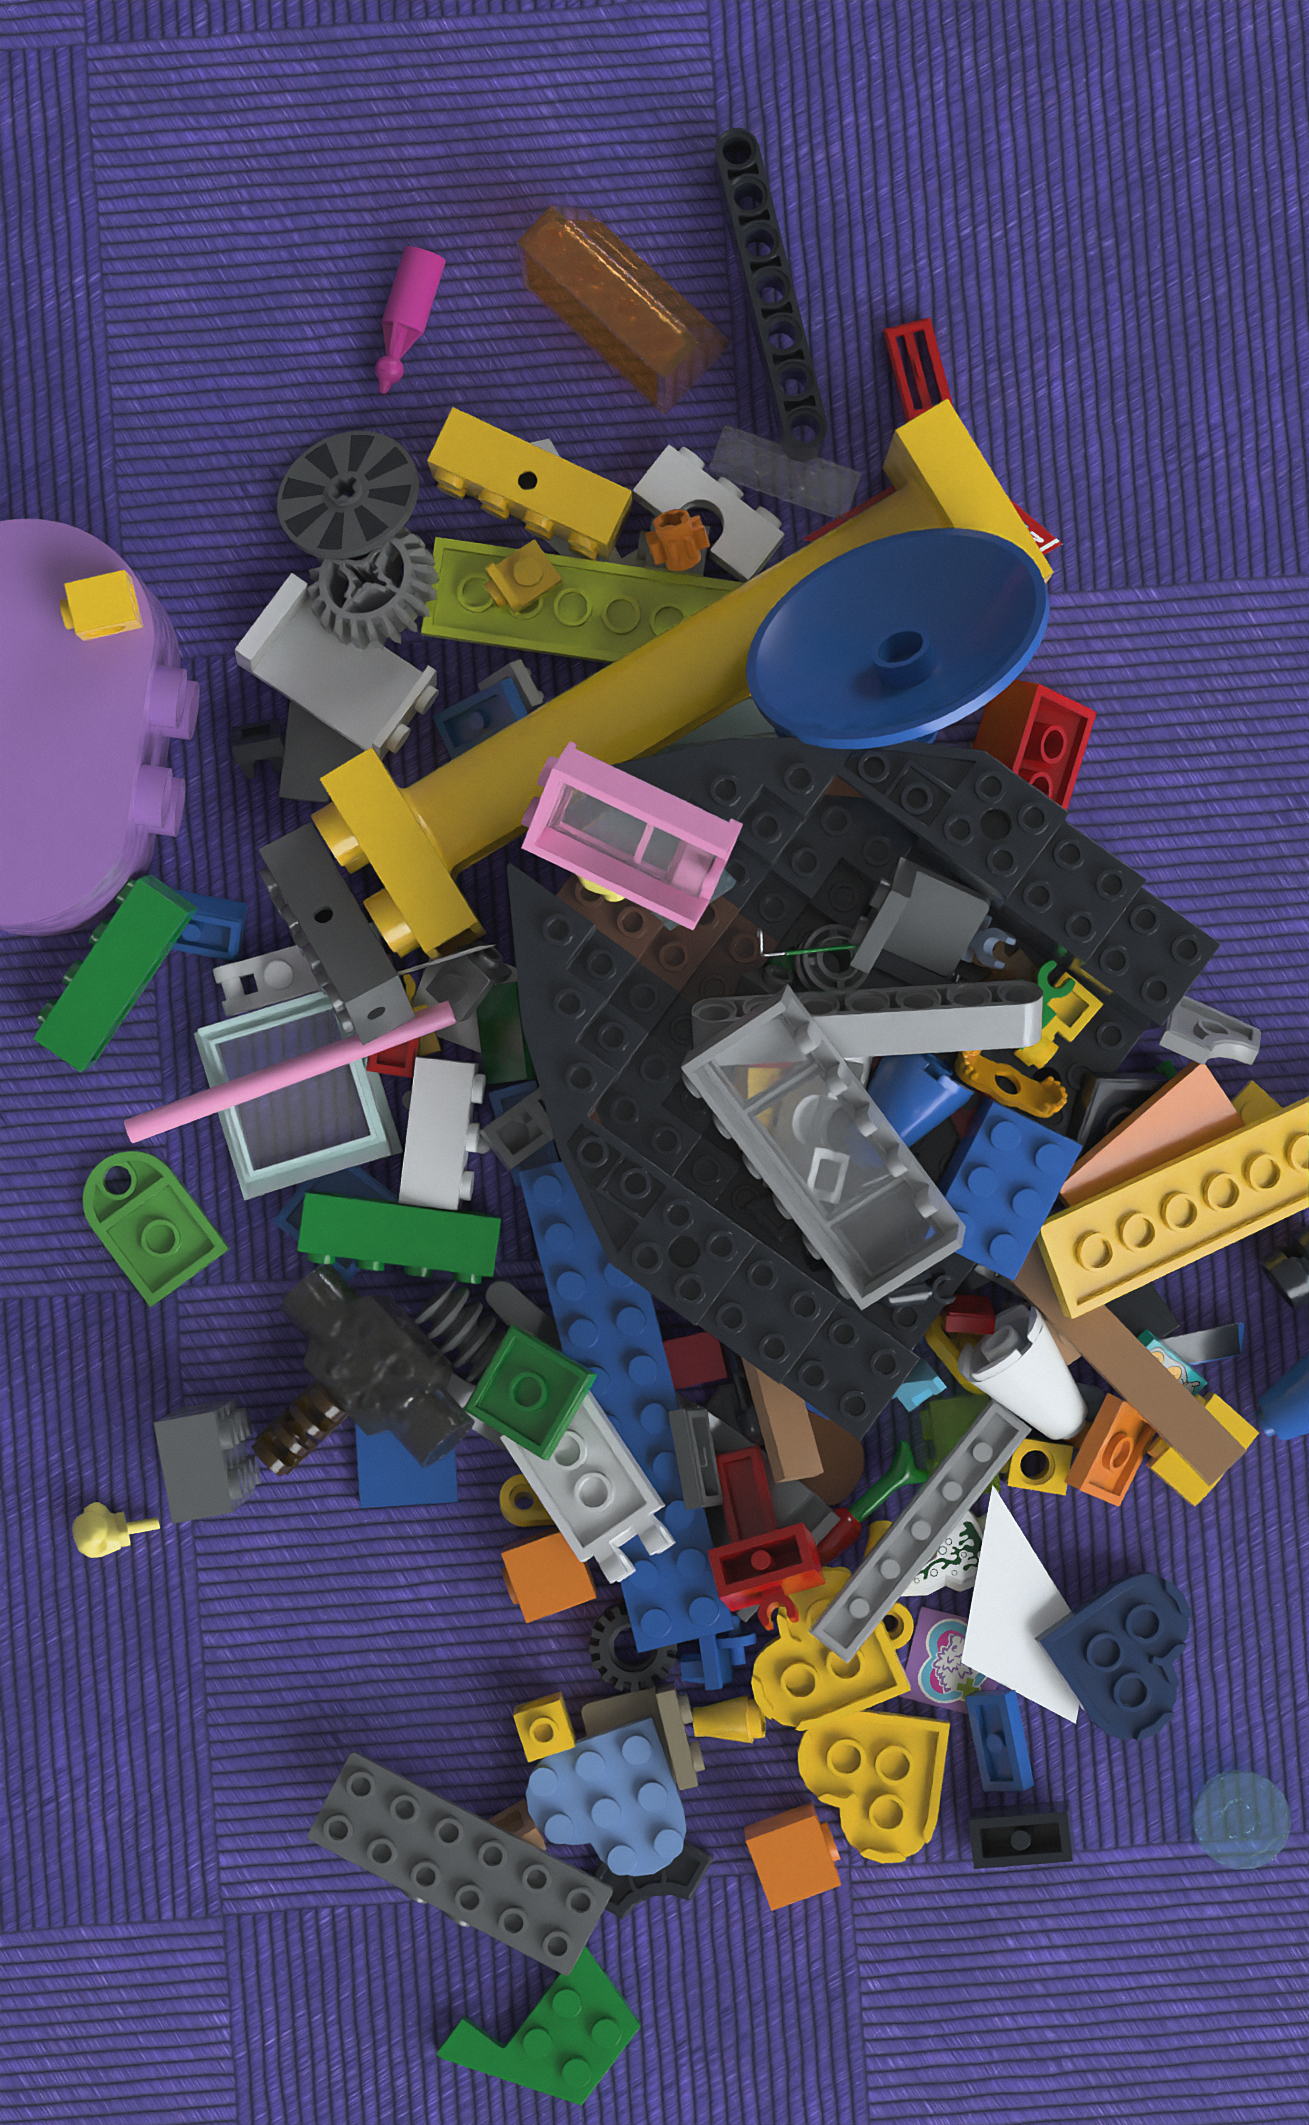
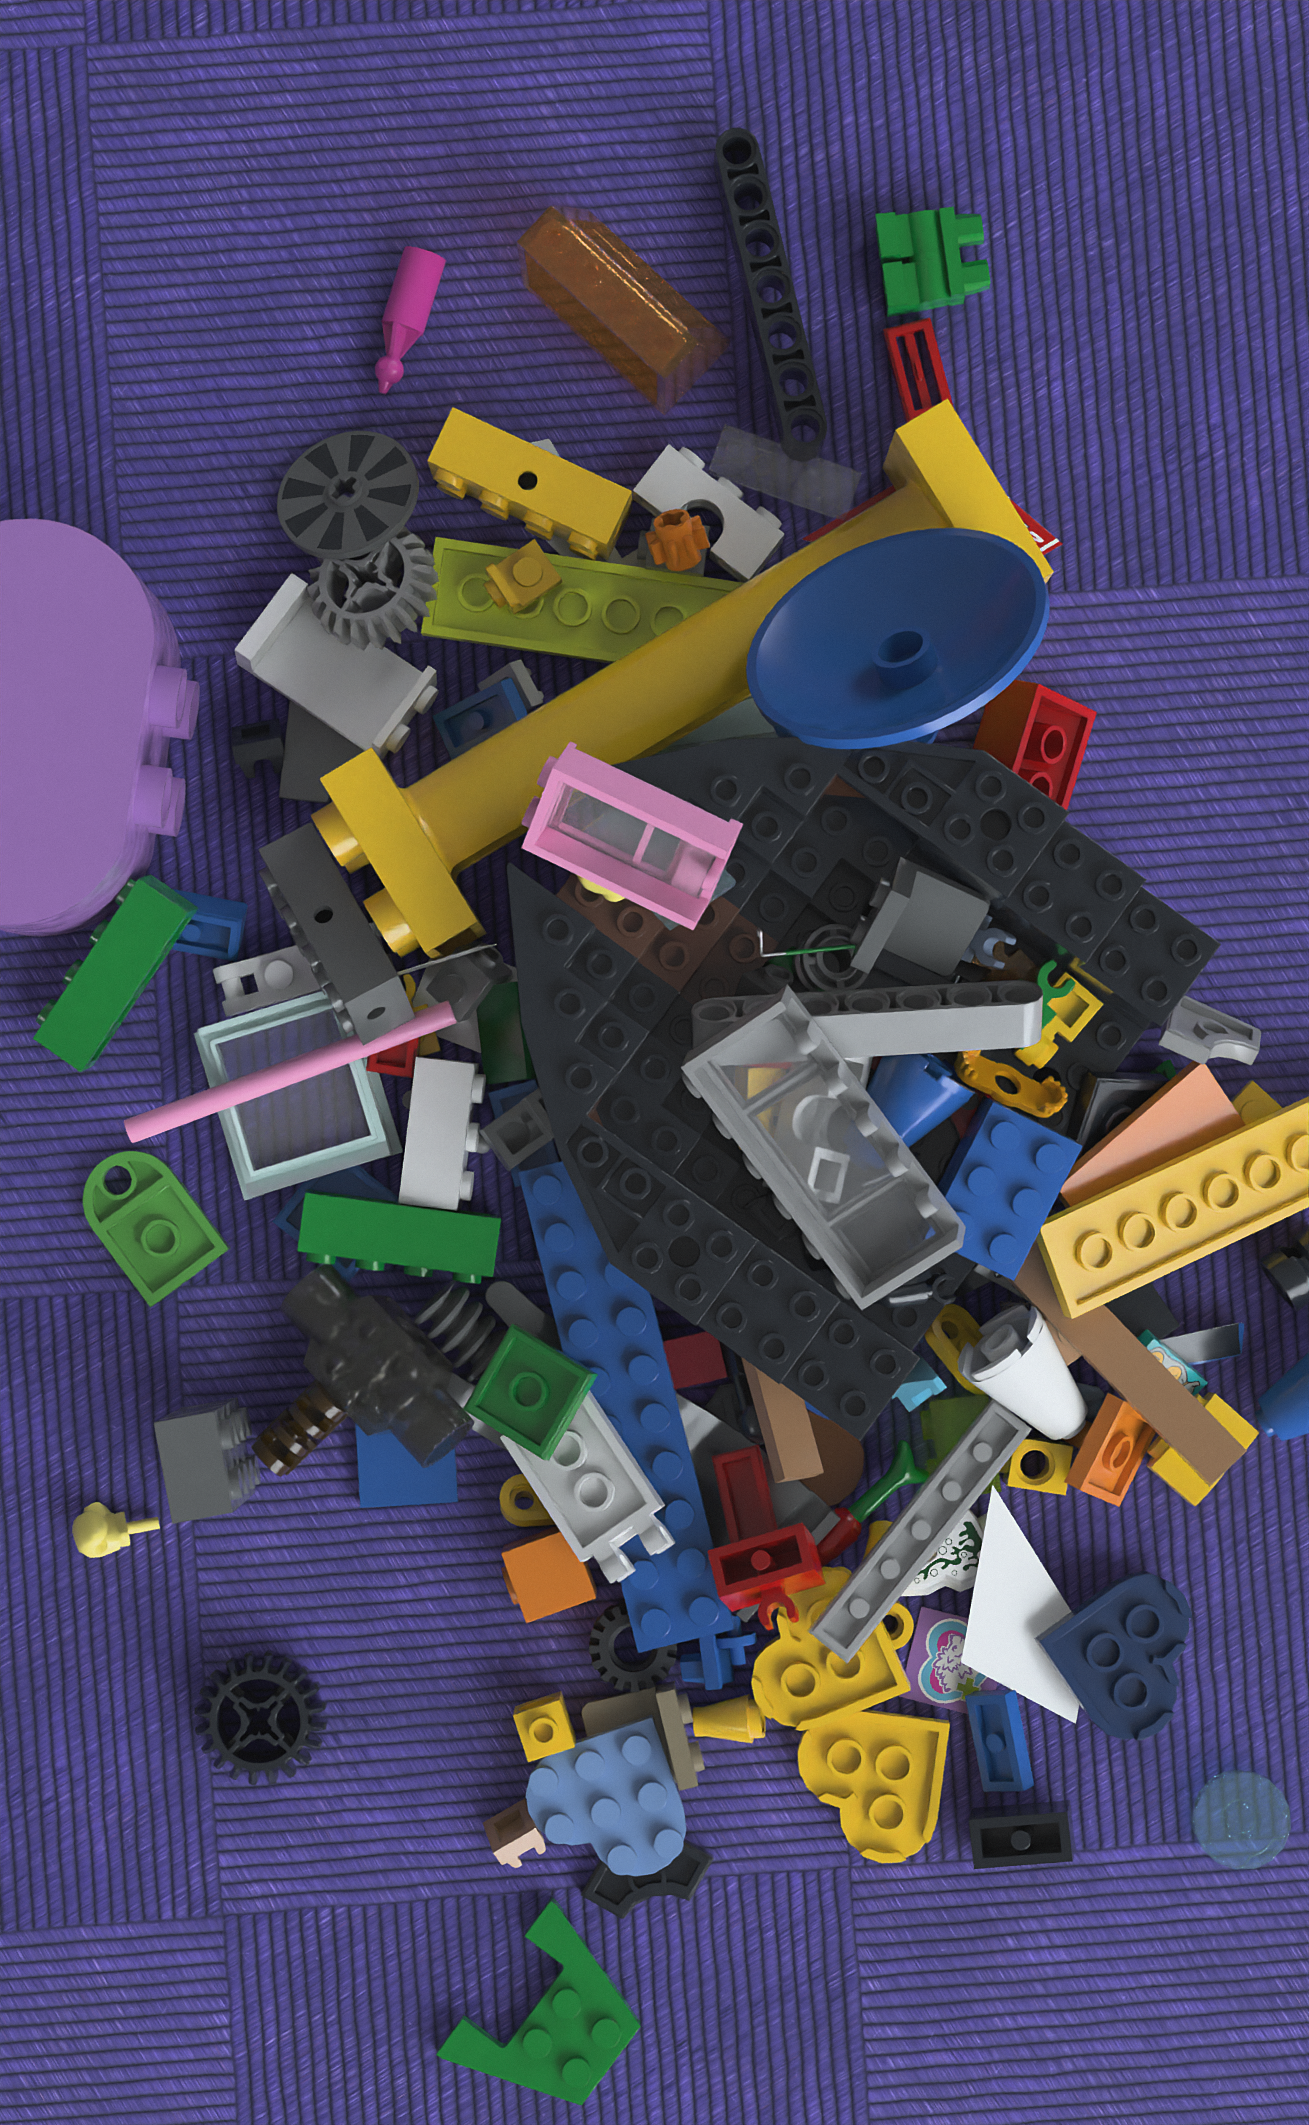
(101, 605): yellow brick -> none
(277, 1732): none -> black gear
(460, 1863): dark grey bracket -> none
(696, 1458): dark grey tile -> none
(793, 1855): orange head -> none
(924, 260): none -> green hips
(969, 1315): red tile -> none

